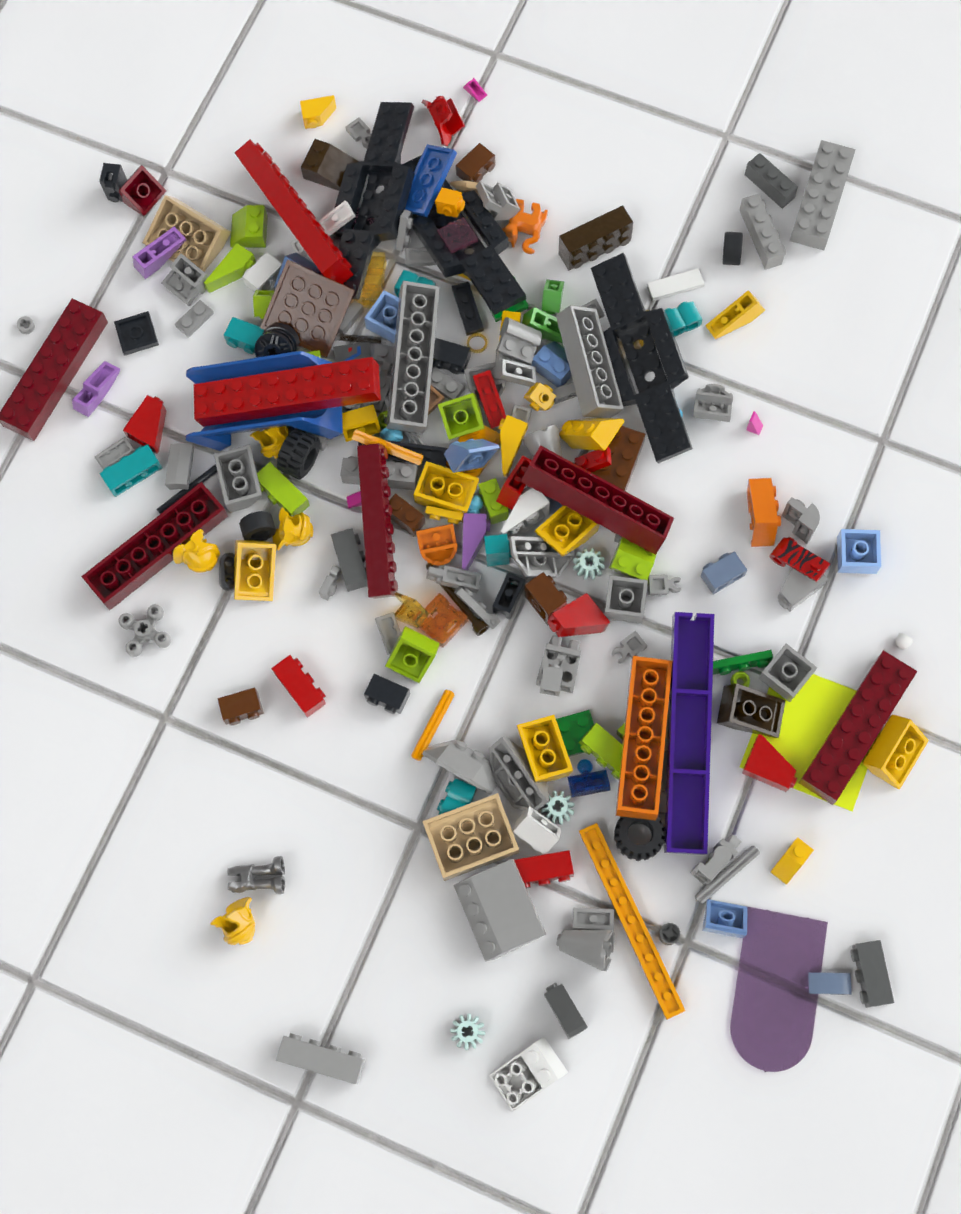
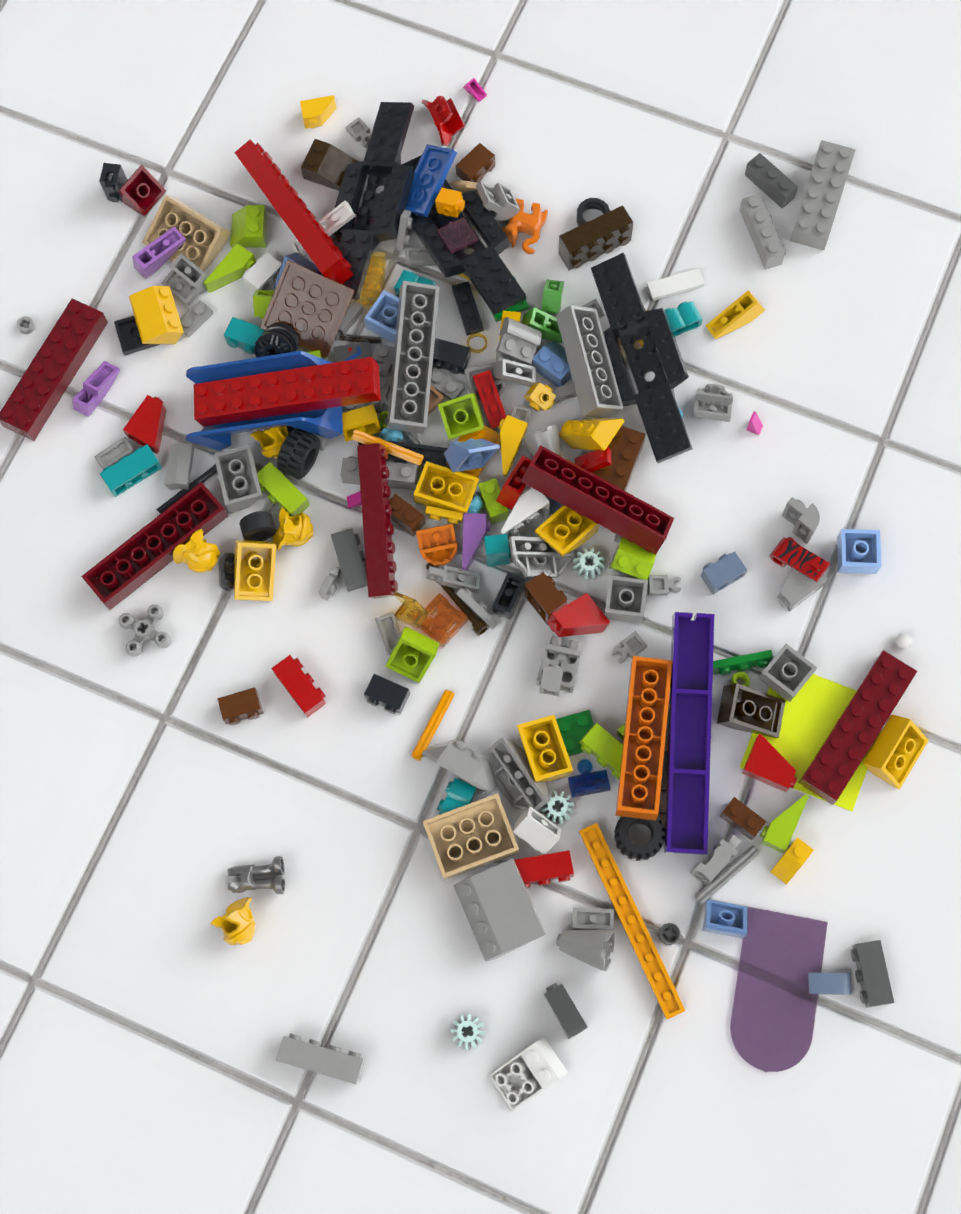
(156, 315): none -> yellow slope
(590, 203): none -> black tyre
(732, 248): black tyre -> none
(743, 818): none -> reddish brown brick
(763, 511): orange wedge -> none
(781, 829): none -> lime slope

